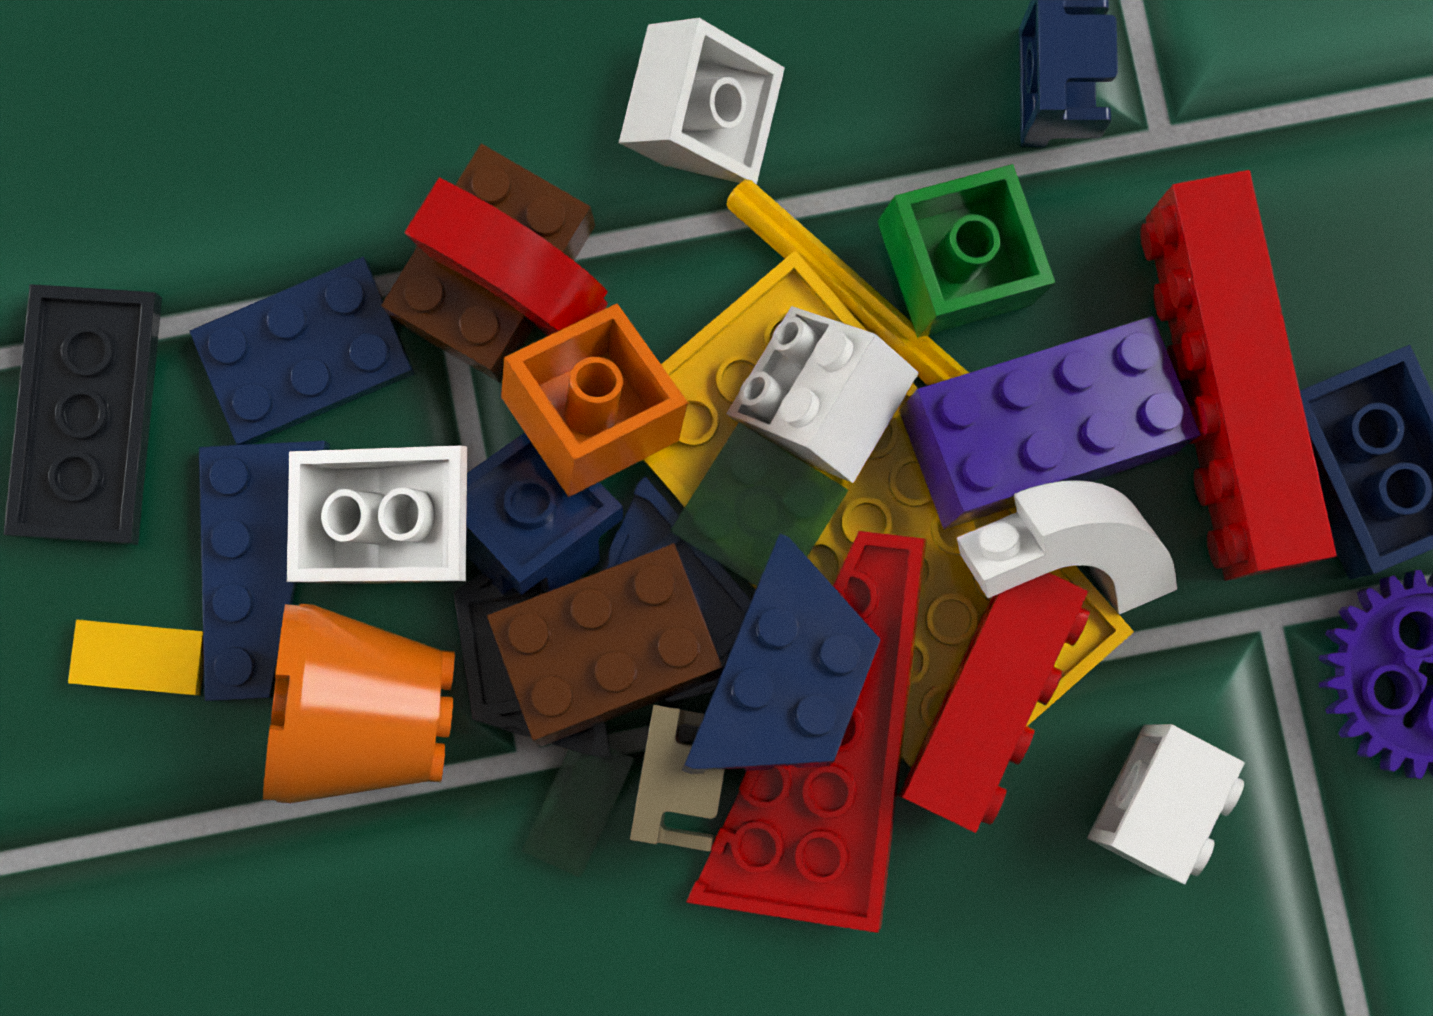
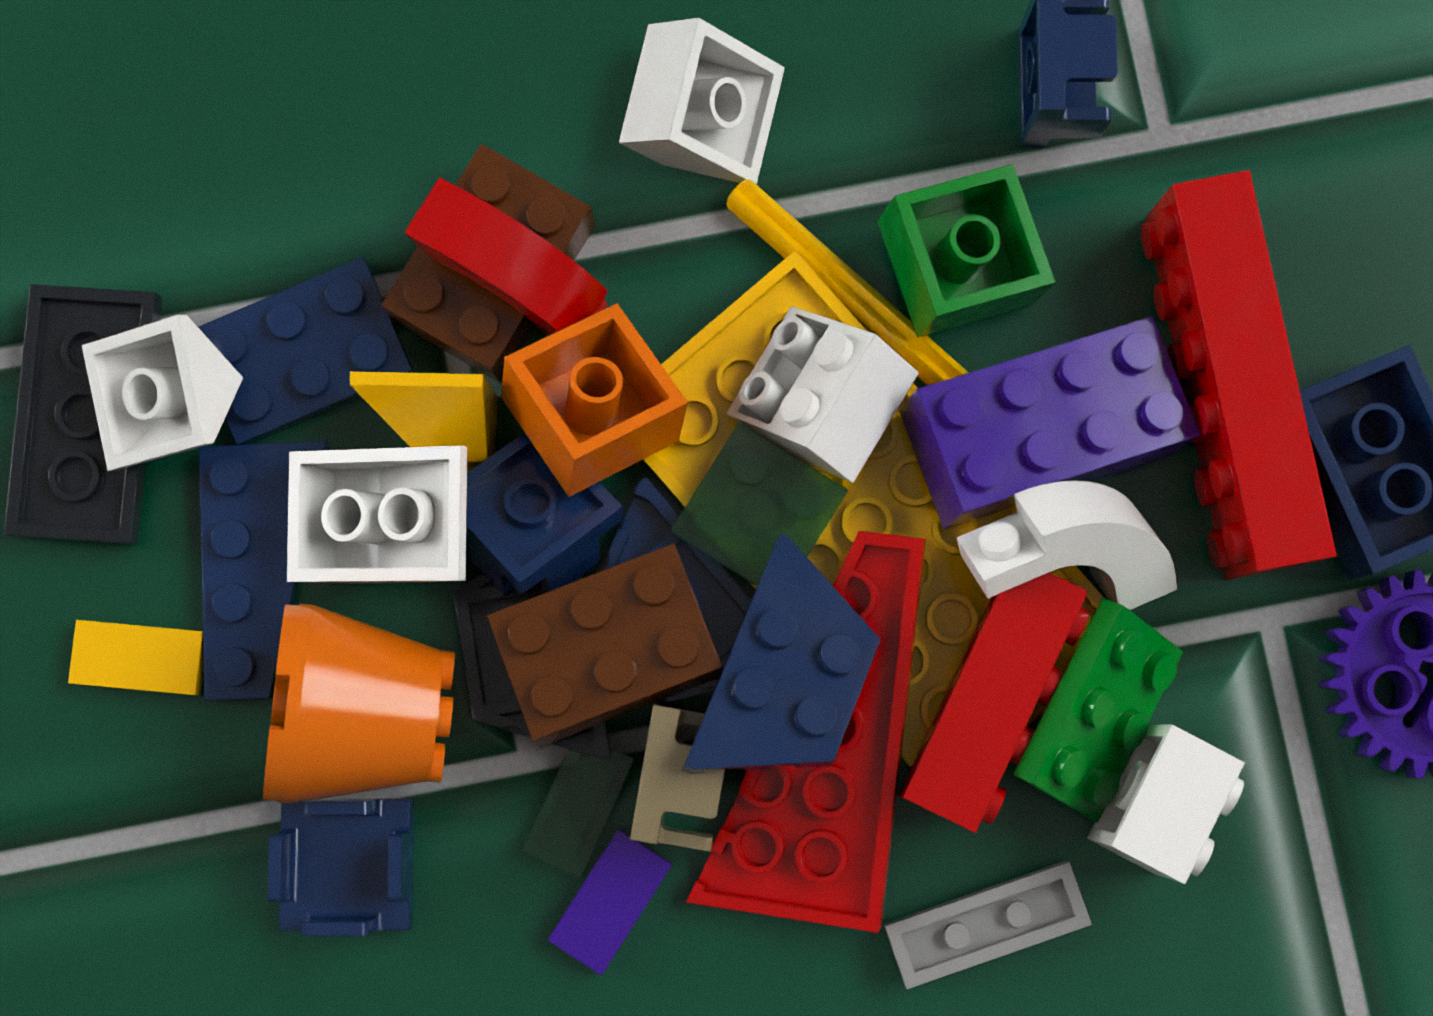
(158, 390): none -> white slope
(343, 866): none -> dark blue panel
(435, 409): none -> yellow slope
(610, 902): none -> dark purple tile
(987, 924): none -> light grey plate
(1099, 711): none -> green plate

